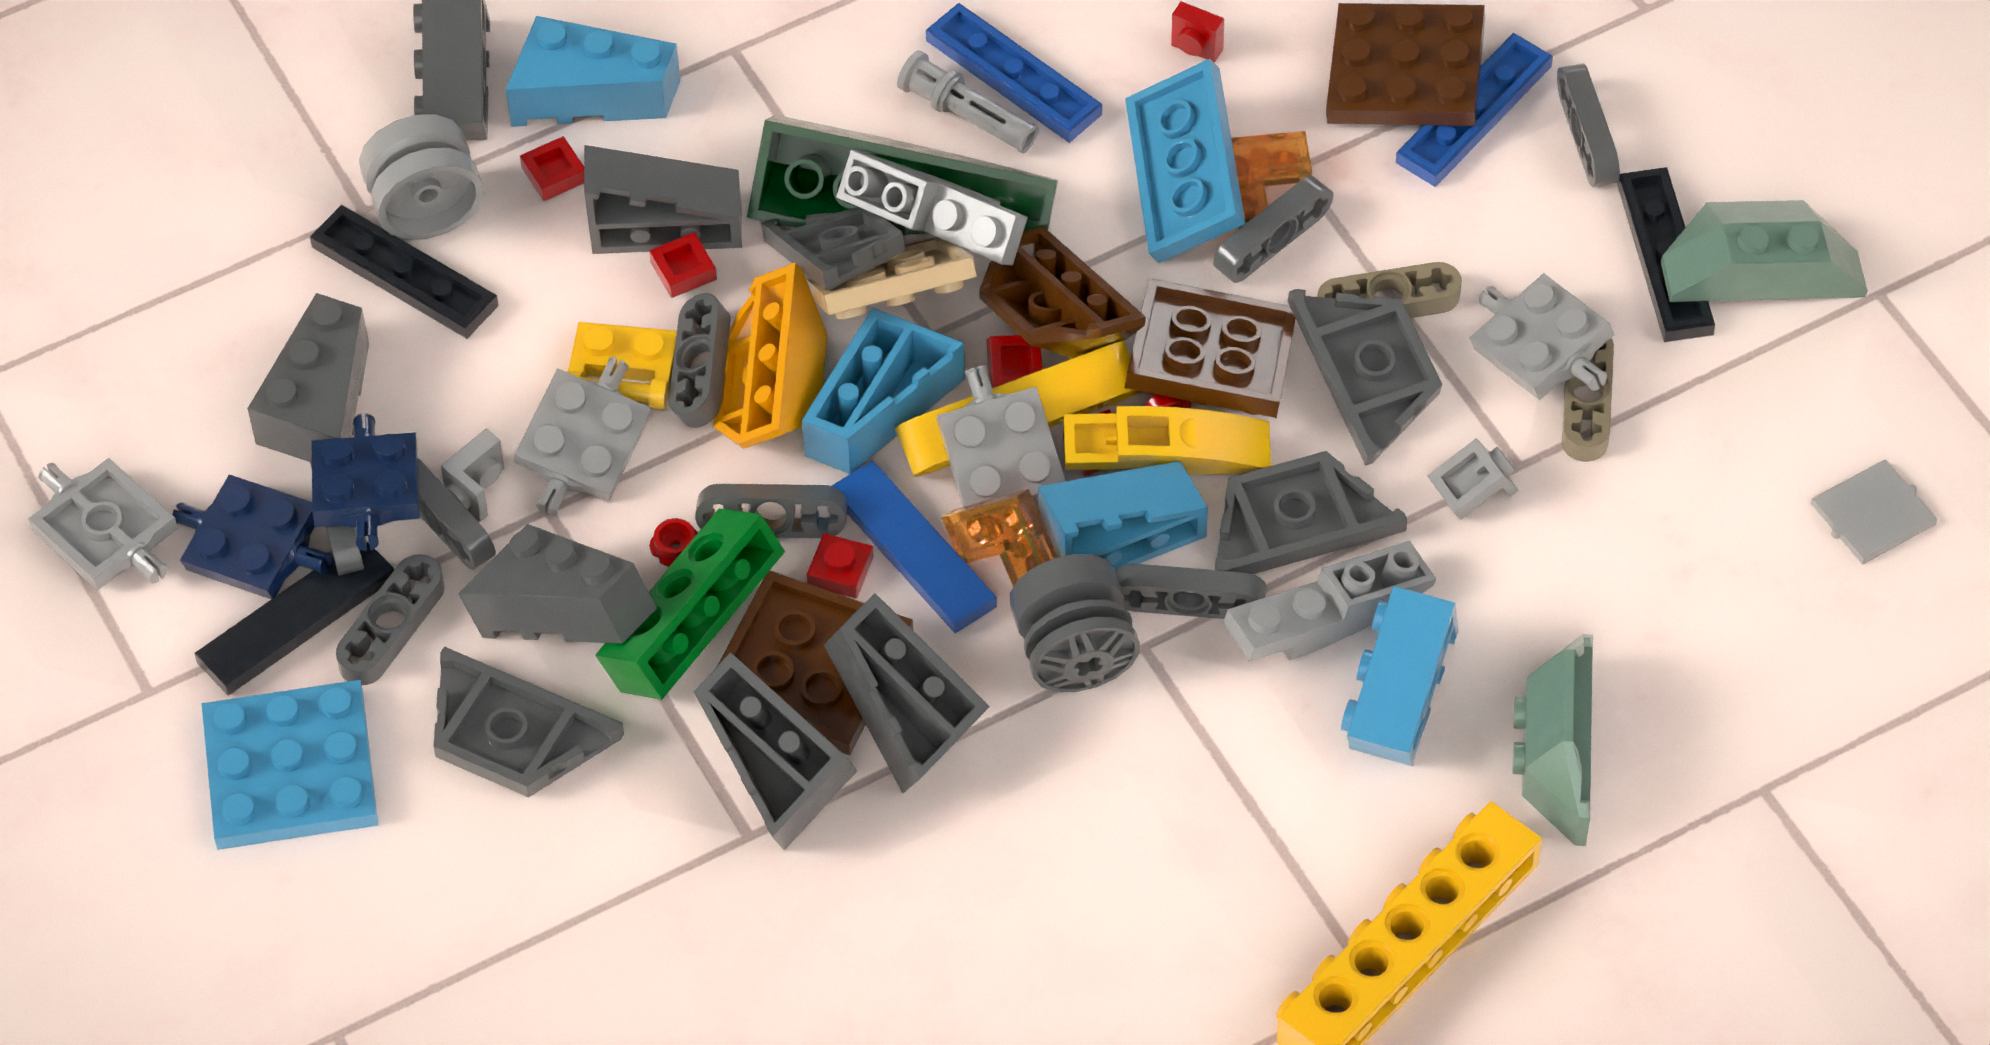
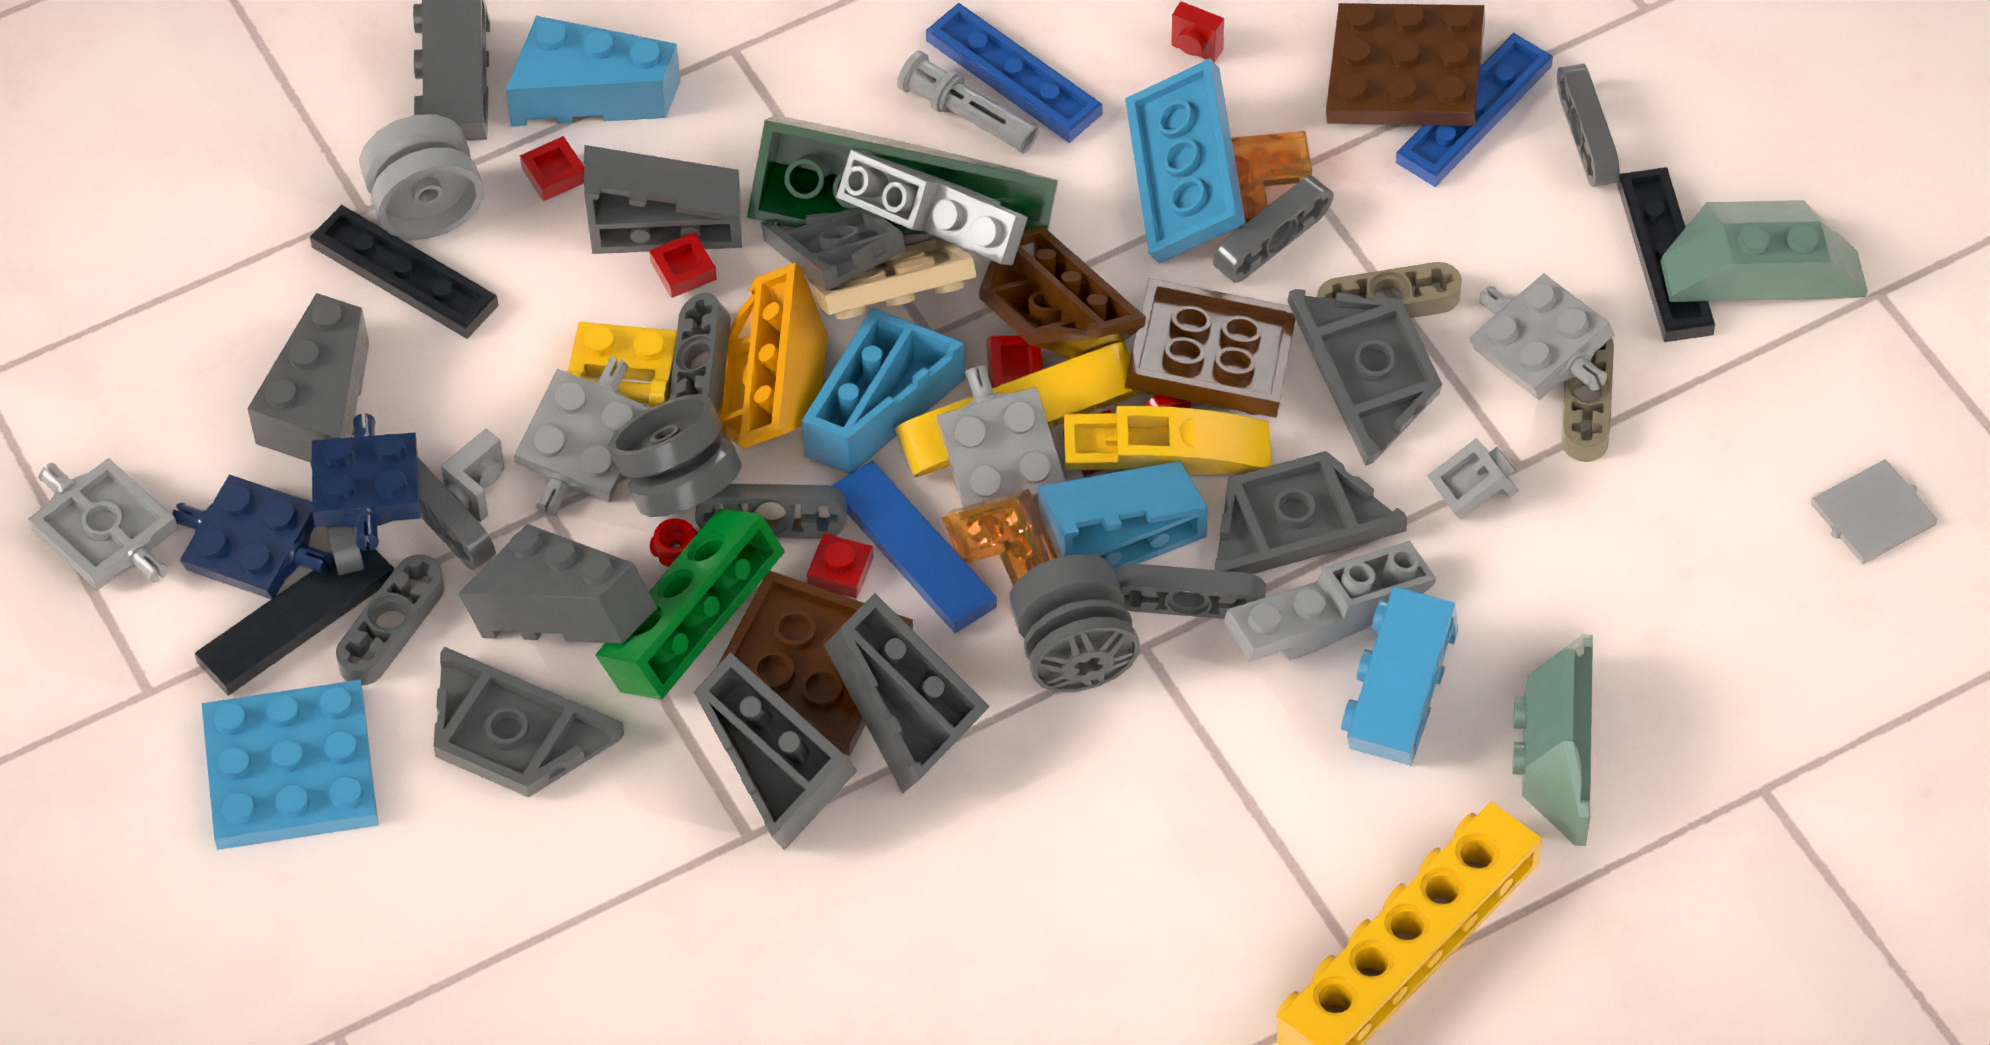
(675, 455): none -> dark grey wheel

